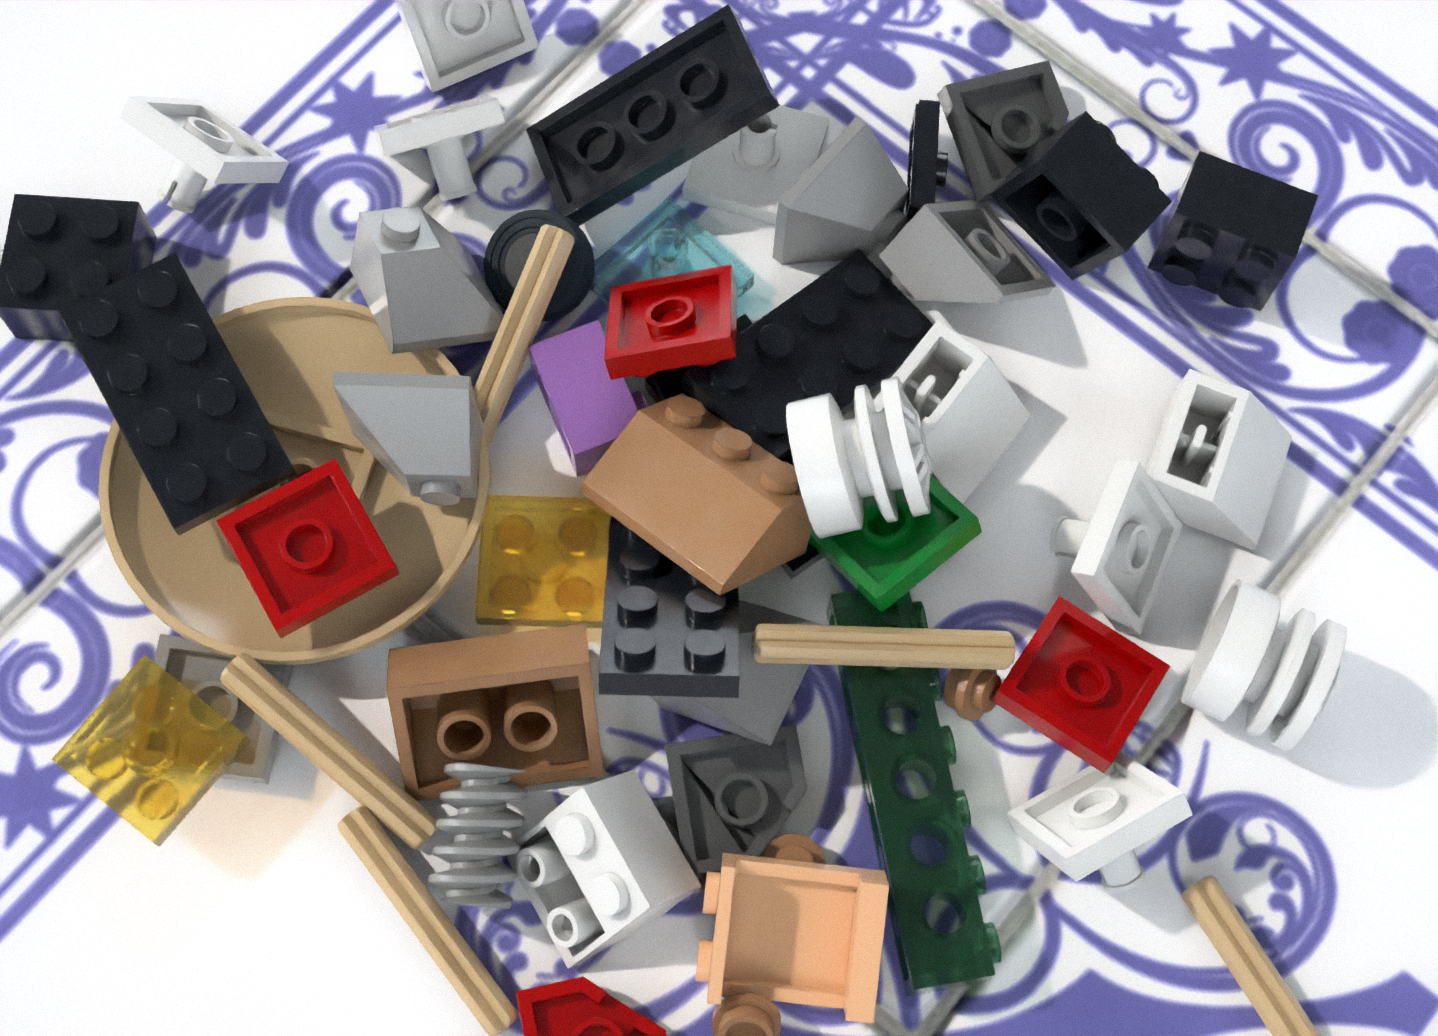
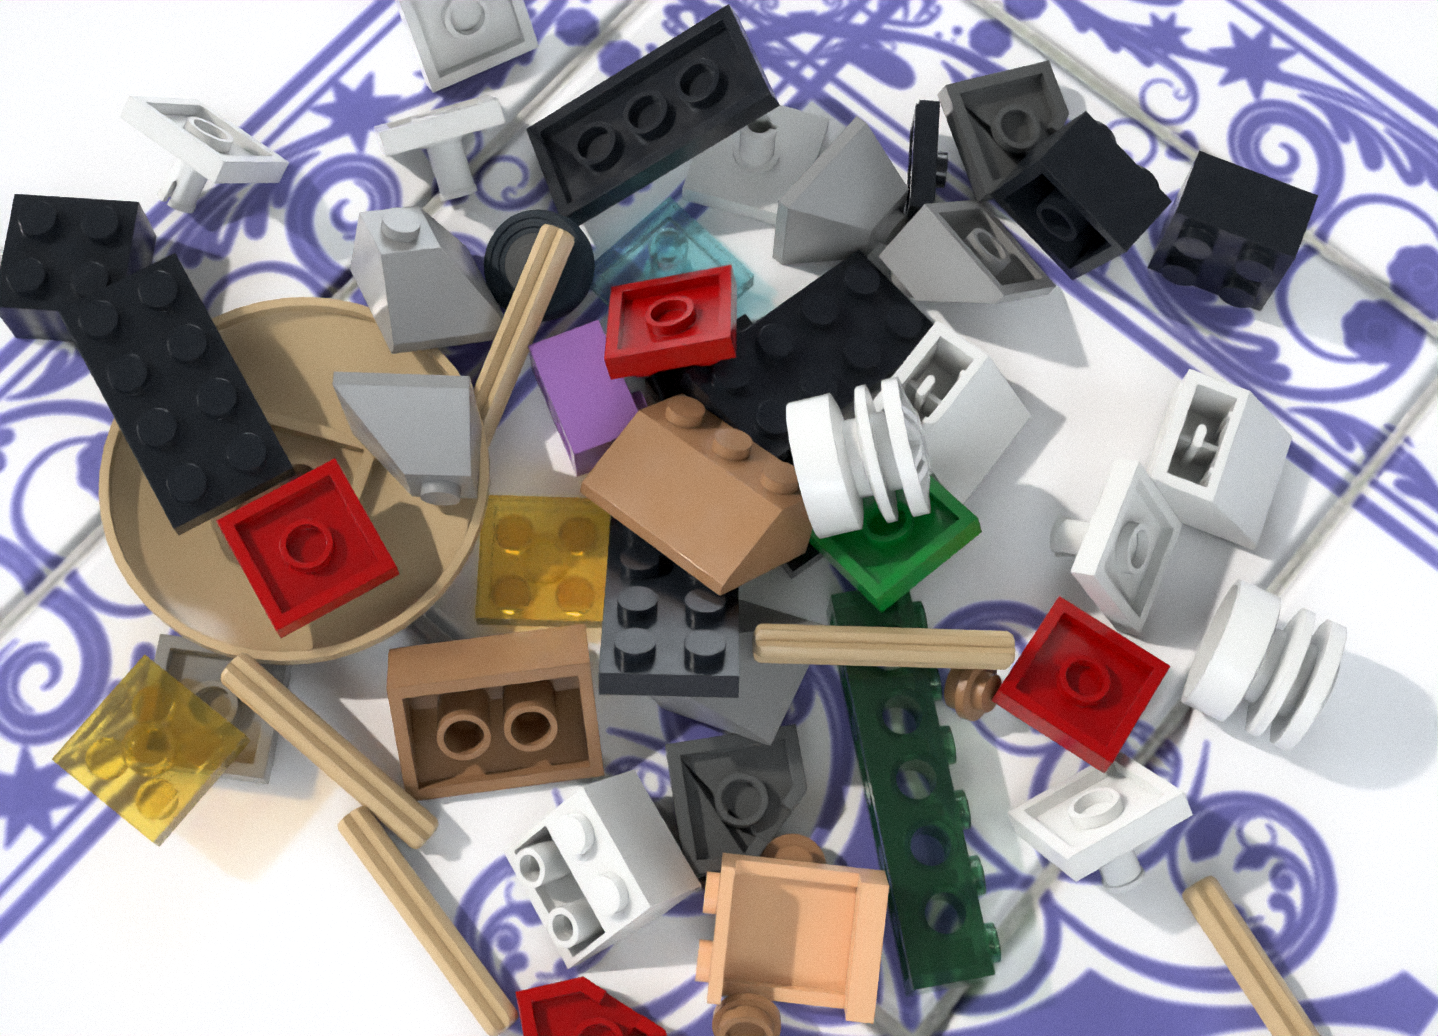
(478, 835): light grey piece -> none

